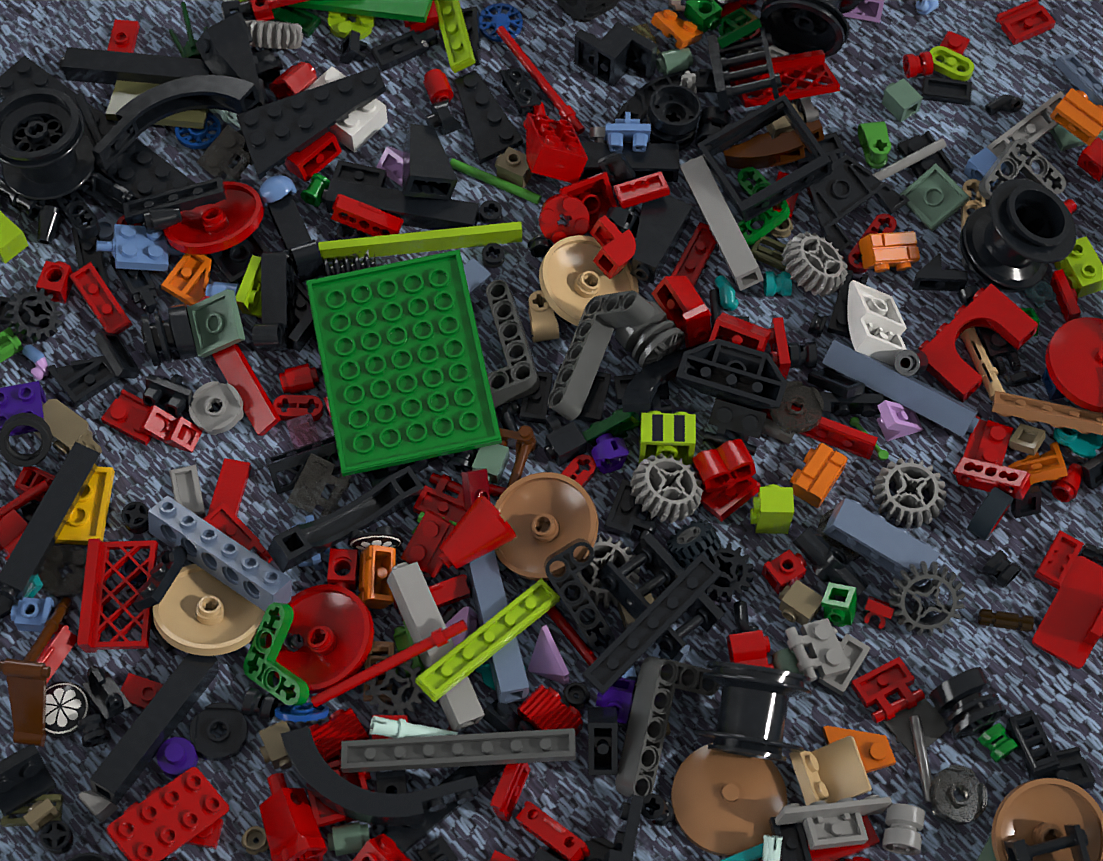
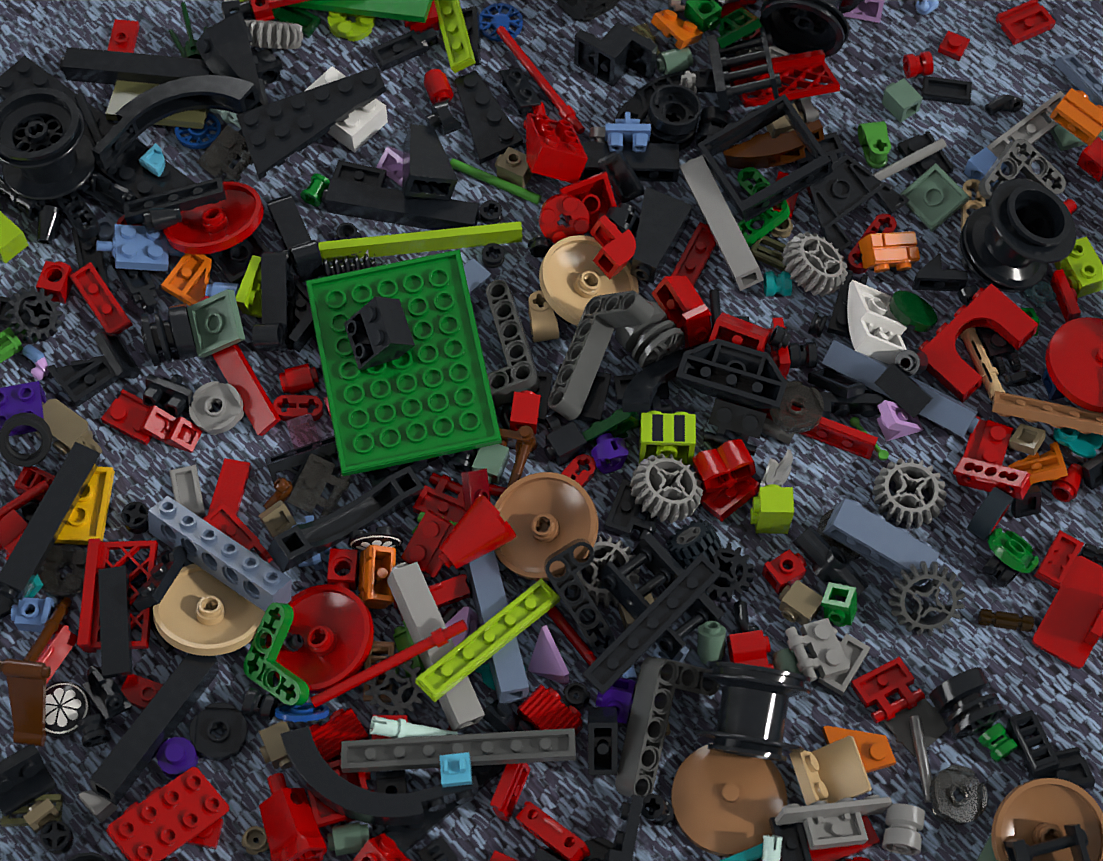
(115, 622): none -> black tile
(153, 160): none -> medium azure tile
(276, 188): medium blue hair -> none
(277, 519): none -> dark tan plate
(283, 490): none -> reddish brown arm
(293, 80): red brick -> none
(314, 157): red brick -> none
(352, 47): black tile -> none
(365, 217): red piece -> none
(379, 332): none -> black slope
(455, 769): none -> medium azure tile
(525, 410): none -> red brick
(641, 190): red plate -> none
(711, 641): none -> sand green brick
(726, 293): teal arm -> none
(776, 472): none -> light grey plate
(780, 337): none -> black plate
(818, 475): orange brick -> none
(879, 608): red tile -> none
(903, 390): none -> black tile
(912, 310): none -> dark green tile
(952, 63): lime plate -> none
(1013, 550): none -> green tile

